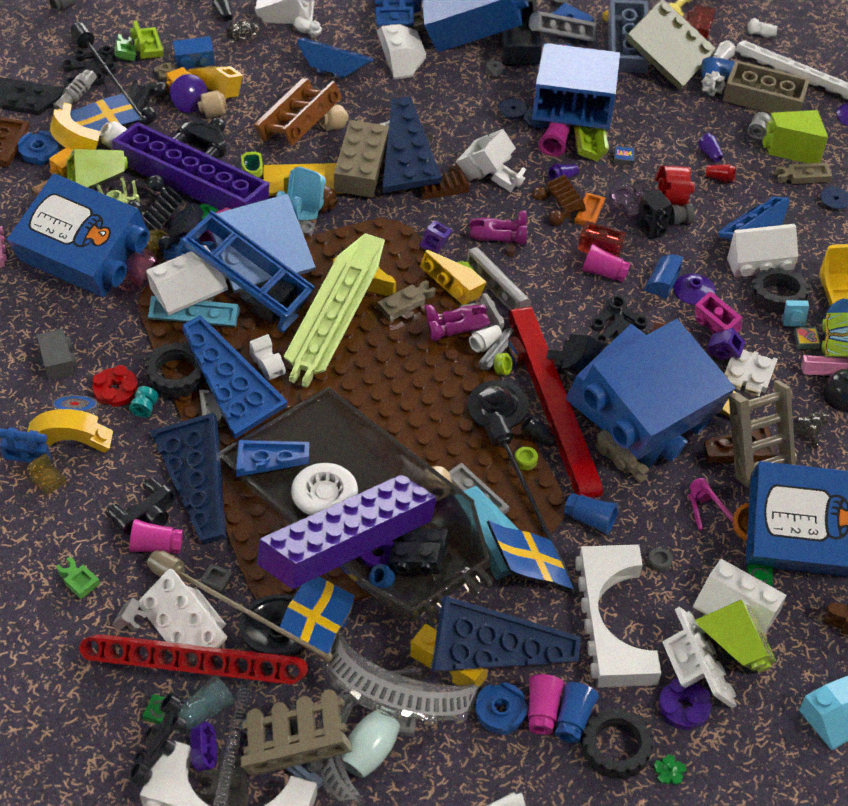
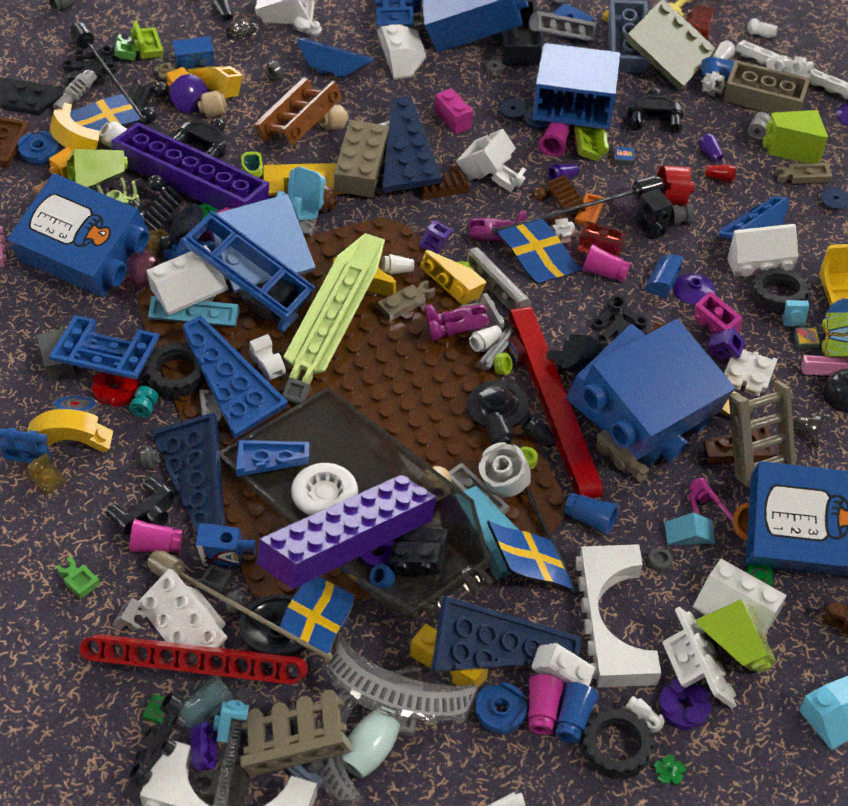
(87, 349): none -> blue slope
(149, 458): none -> dark grey plate
(222, 545): none -> blue torso
(230, 709): none -> medium azure bracket
(238, 597): none -> dark grey plate
(274, 70): none -> dark grey tile
(296, 391): none -> dark grey tile
(395, 264): none -> white cone
(453, 111): none -> dark pink brick
(505, 470): none -> white brick
(540, 248): none -> flag
(561, 663): none -> white brick
(564, 230): none -> white gear
(645, 712): none -> white arm
(655, 107): none -> black connector
(689, 530): none -> medium azure slope
(798, 66): none -> white brick

